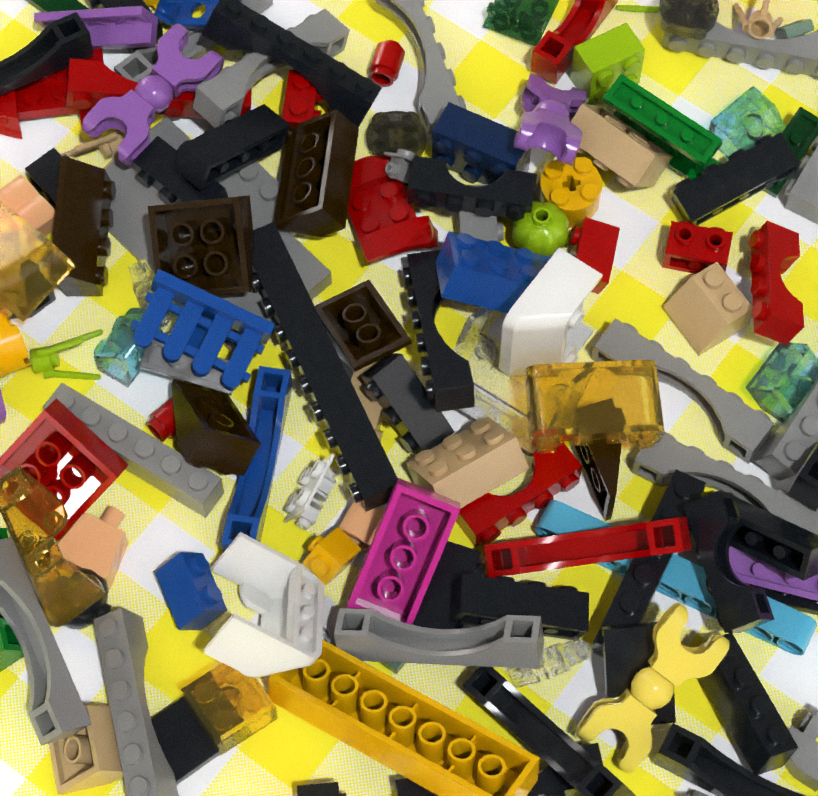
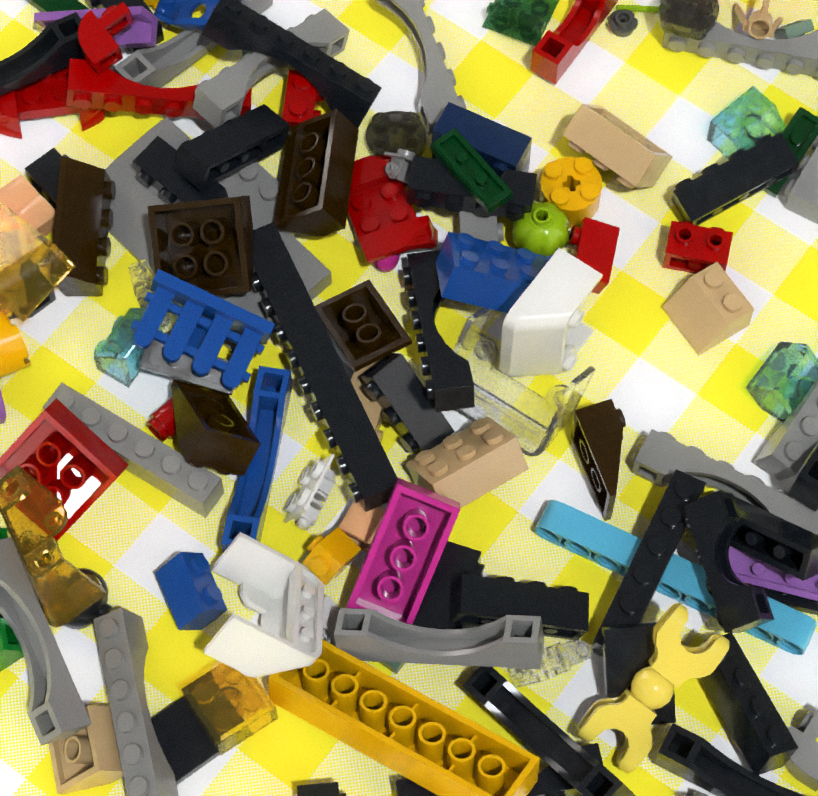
(47, 358): lime plant -> none
(96, 36): none -> red brick
(96, 544): light nougat torso -> none
(107, 145): tan plant -> none
(152, 94): medium lavender piece -> none
(386, 62): red brick -> none
(387, 264): none -> dark pink hinge
(471, 170): none -> dark green tile
(492, 513): red arch -> none
(549, 119): medium lavender piece -> none
(588, 547): red arch -> none
(593, 403): clear yellow windscreen -> none
(603, 59): lime brick -> none
(622, 29): none -> dark grey plate
(665, 126): green fence -> none
(737, 424): light grey arch -> none
(774, 309): red arch -> none

